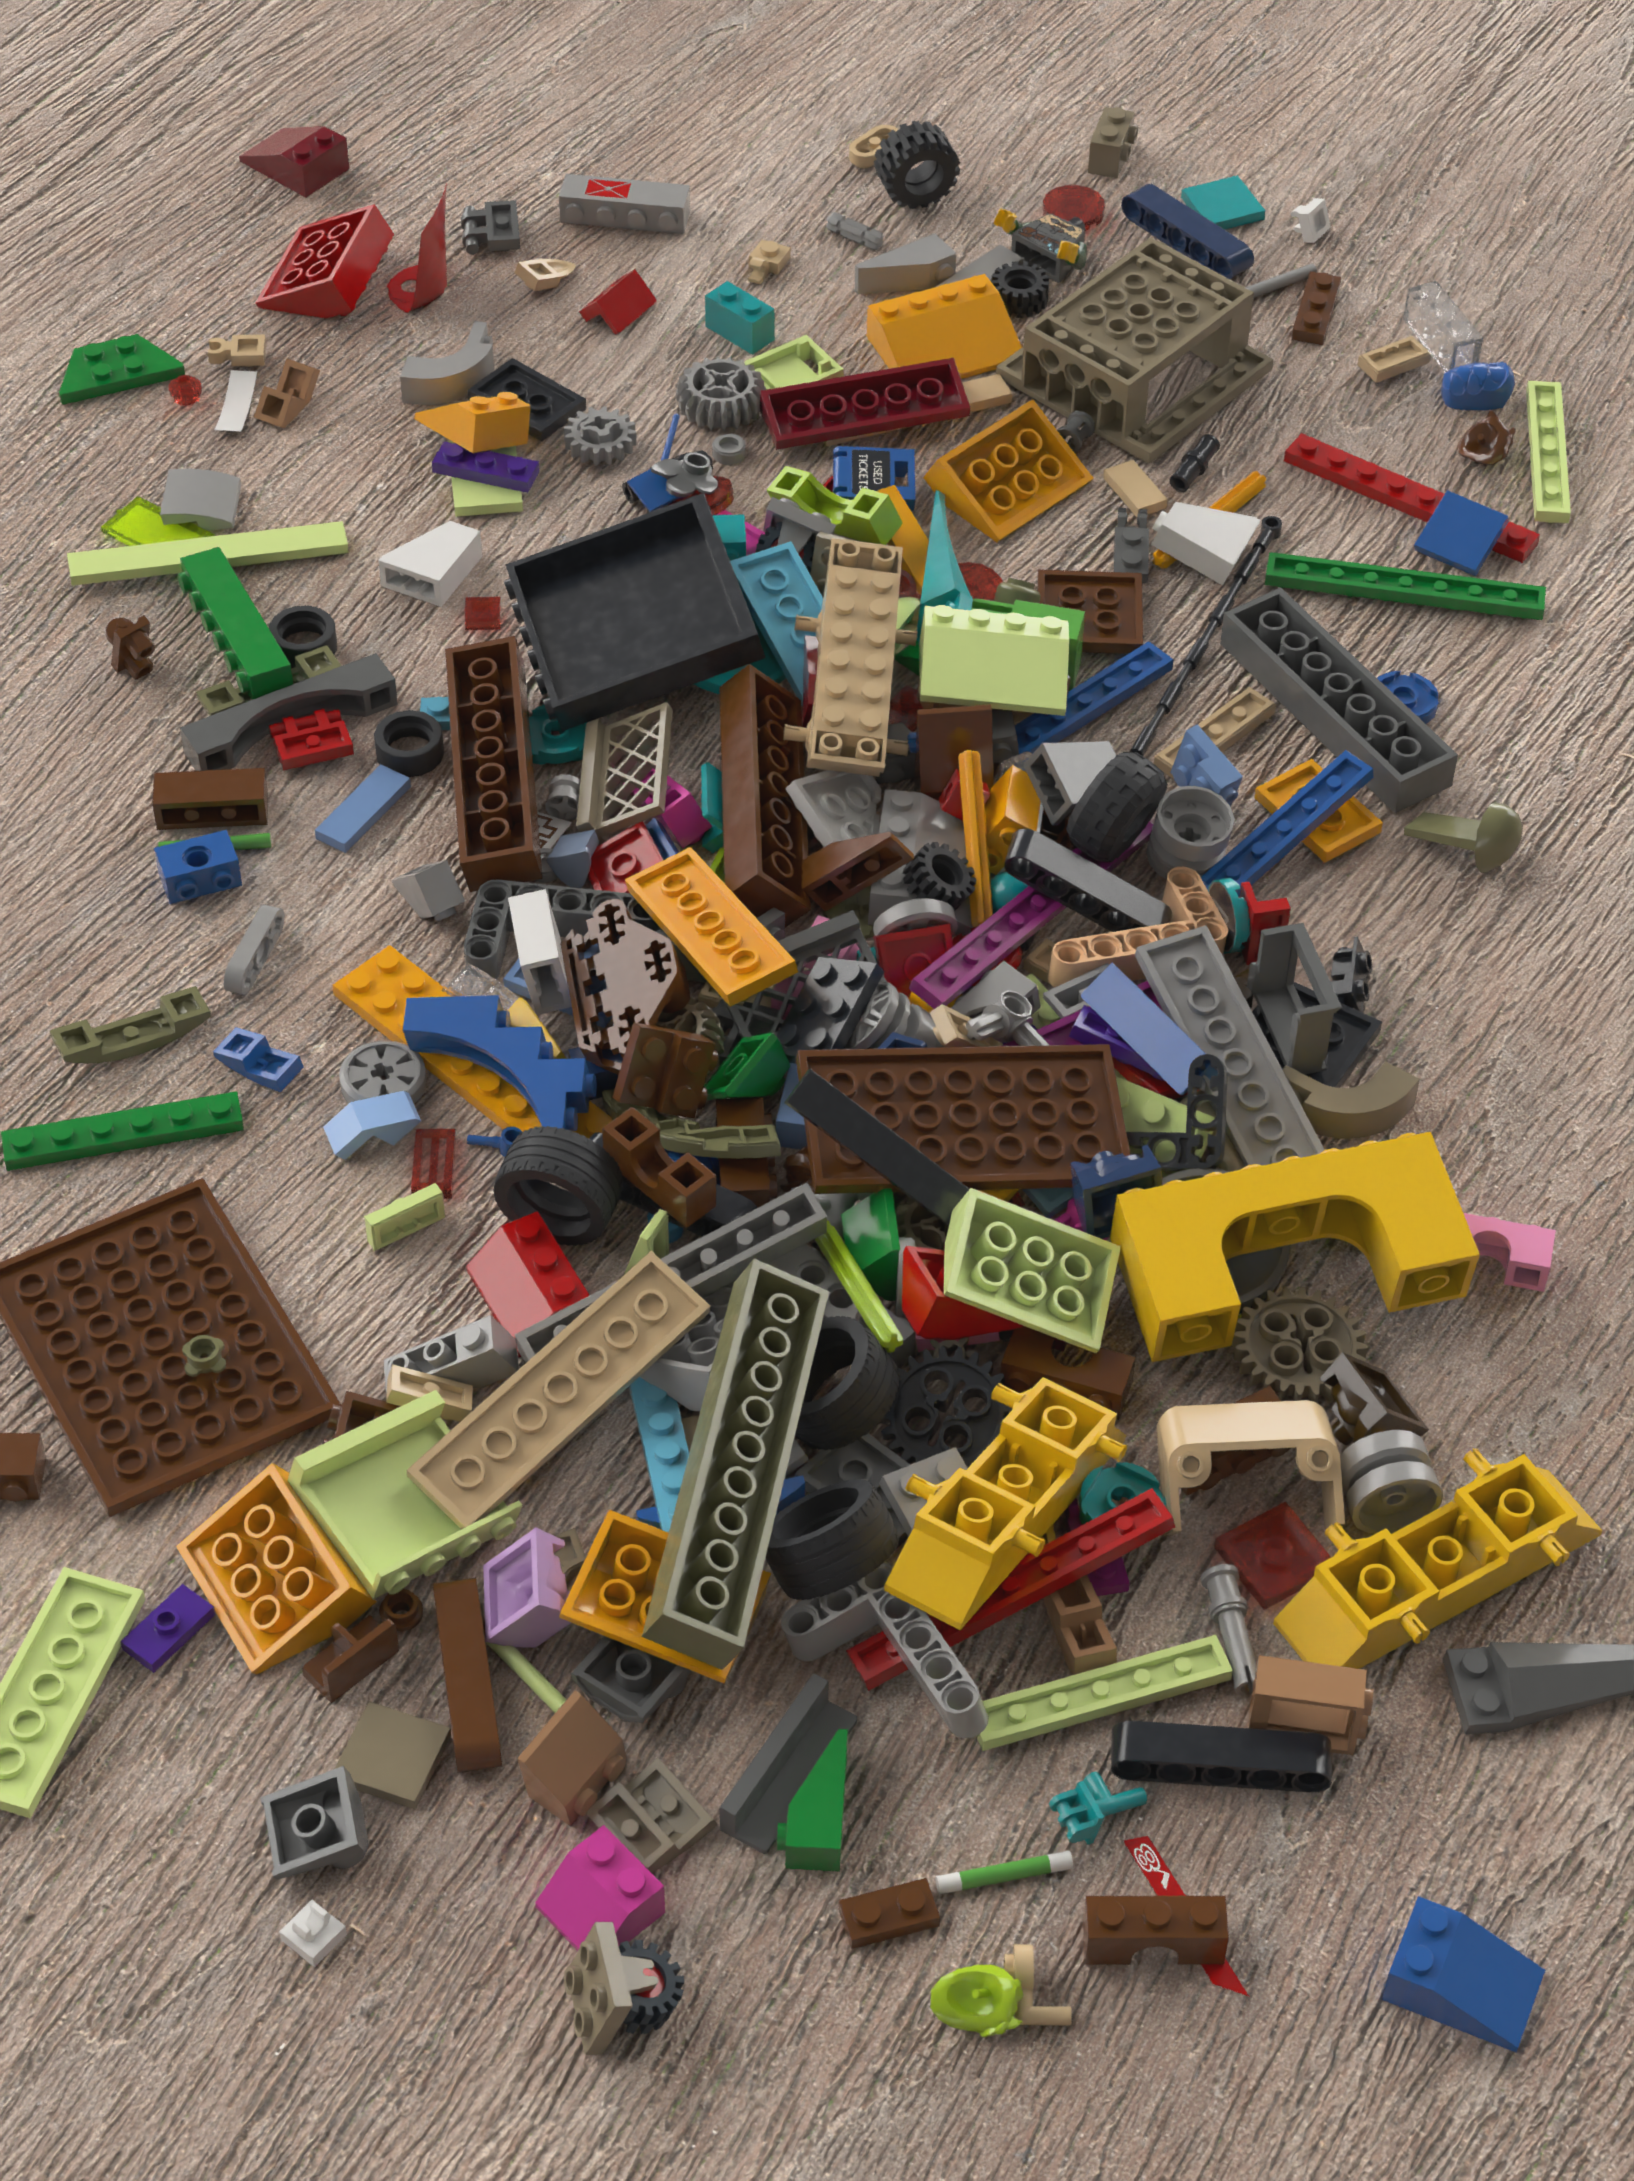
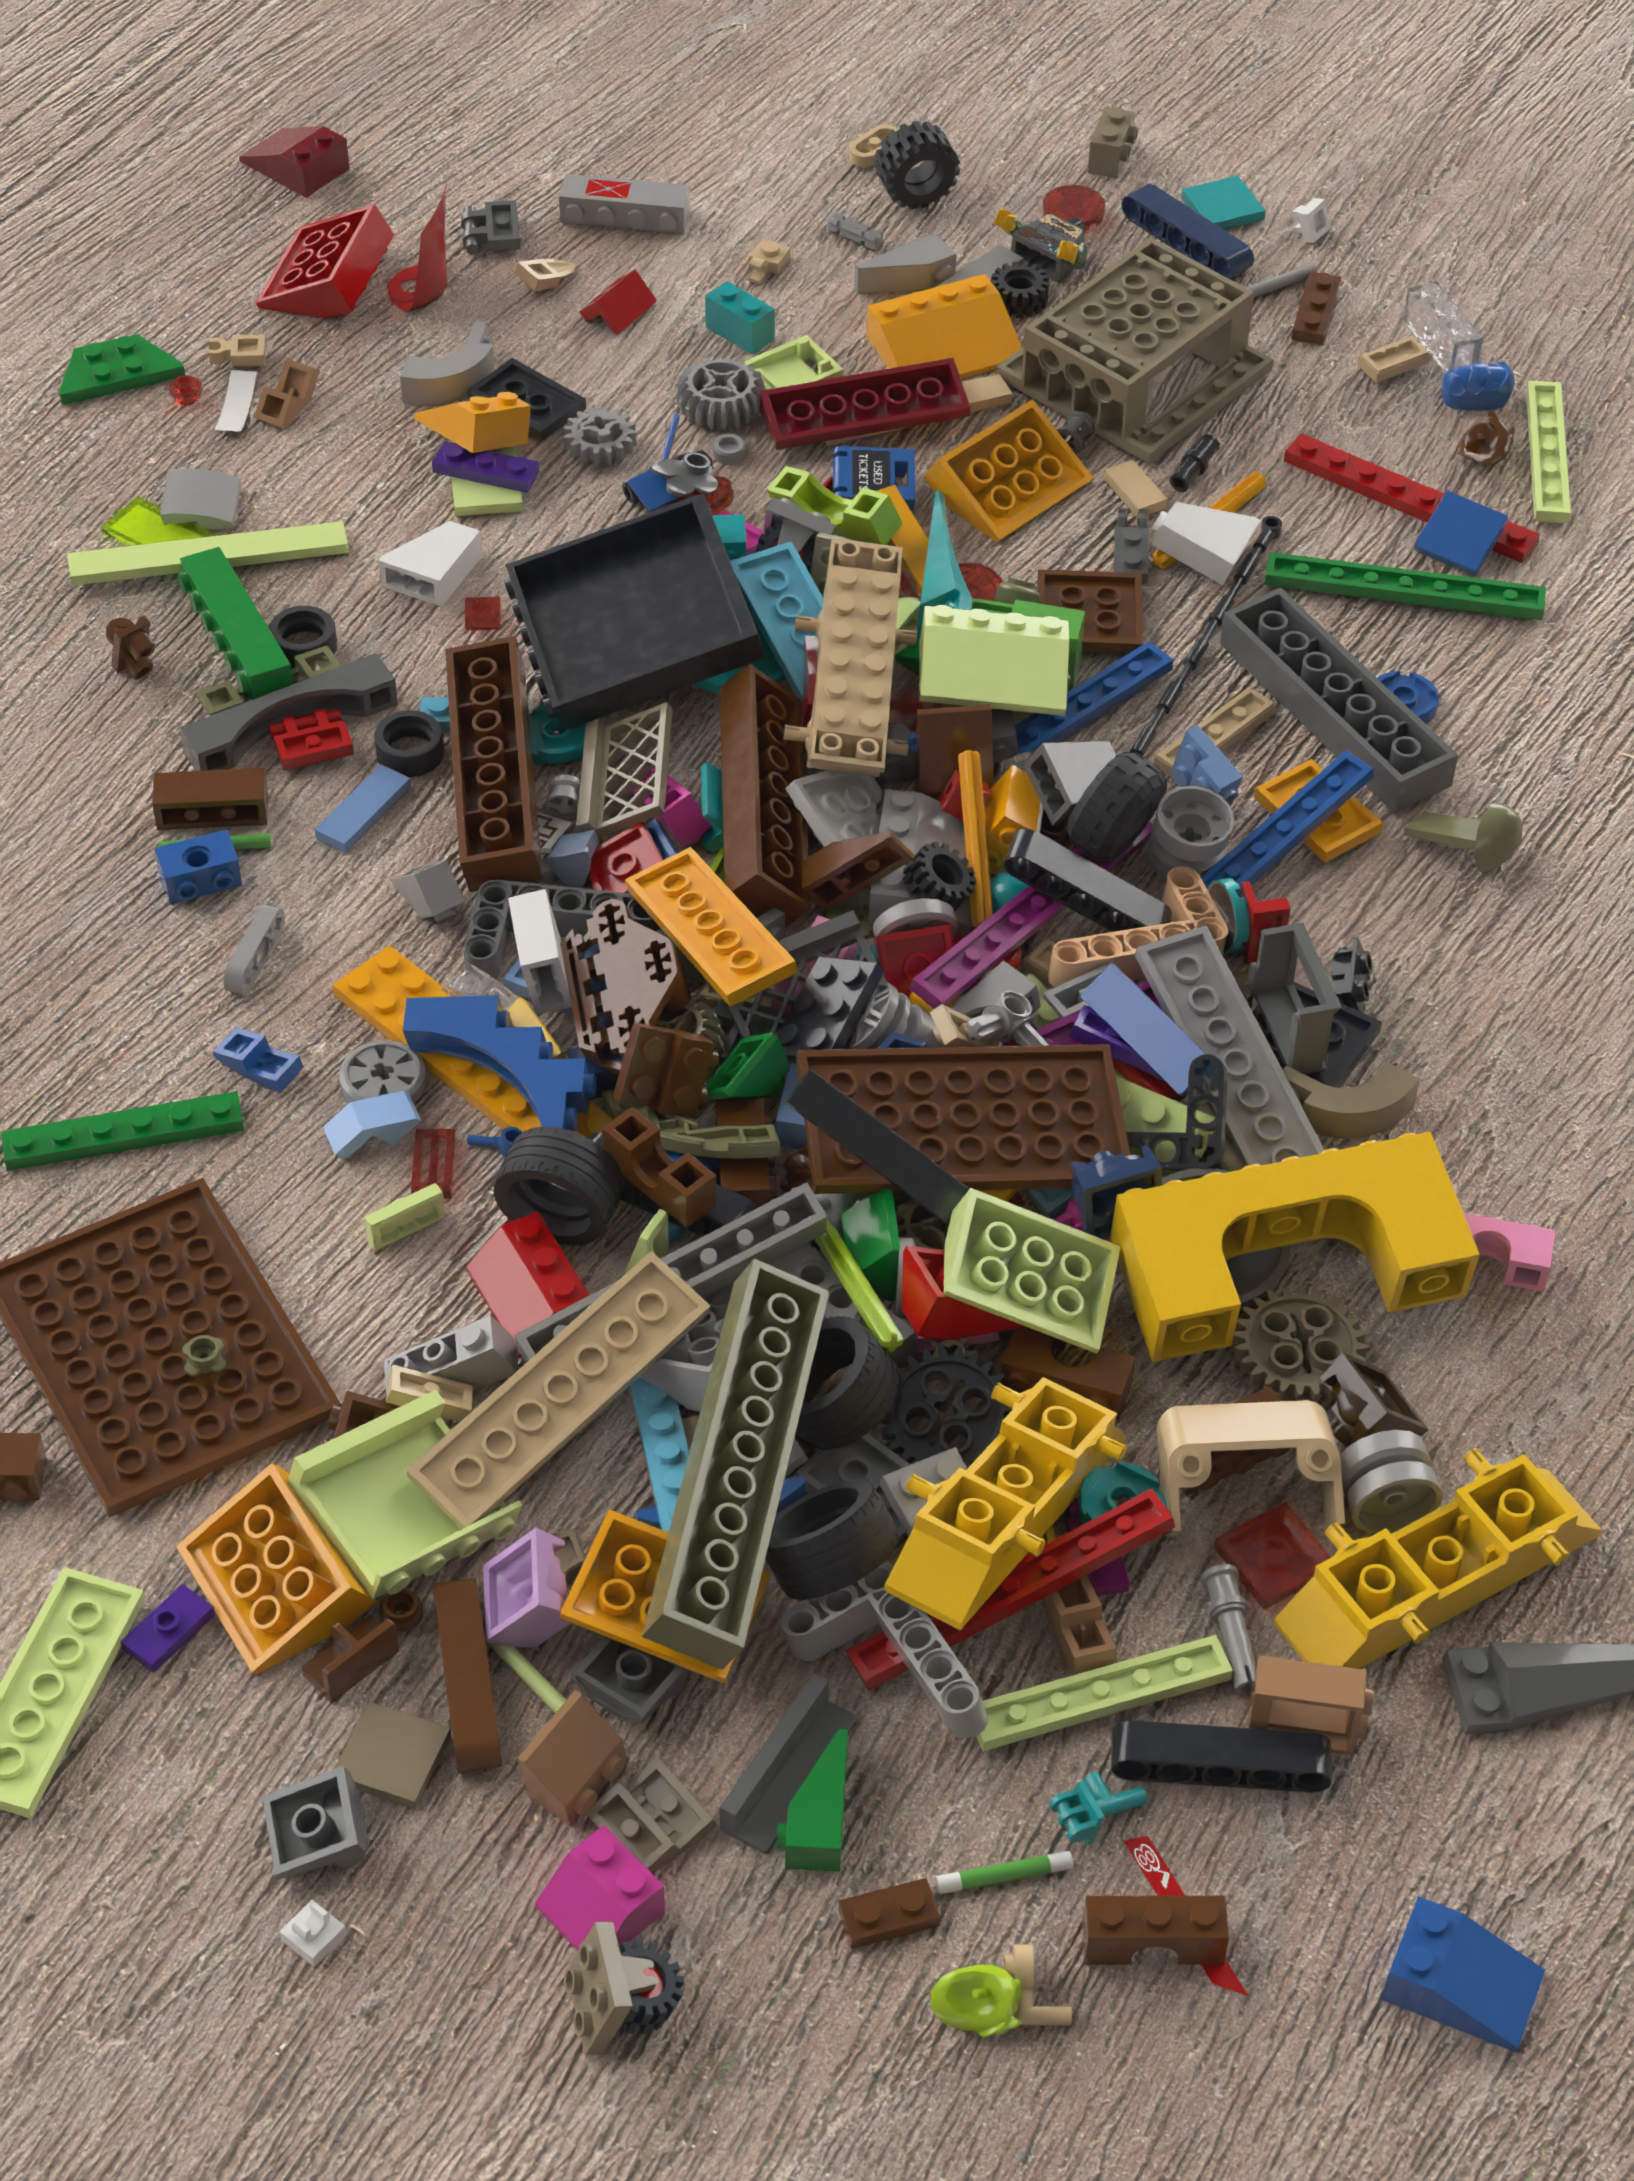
(133, 1035): olive slope -> none

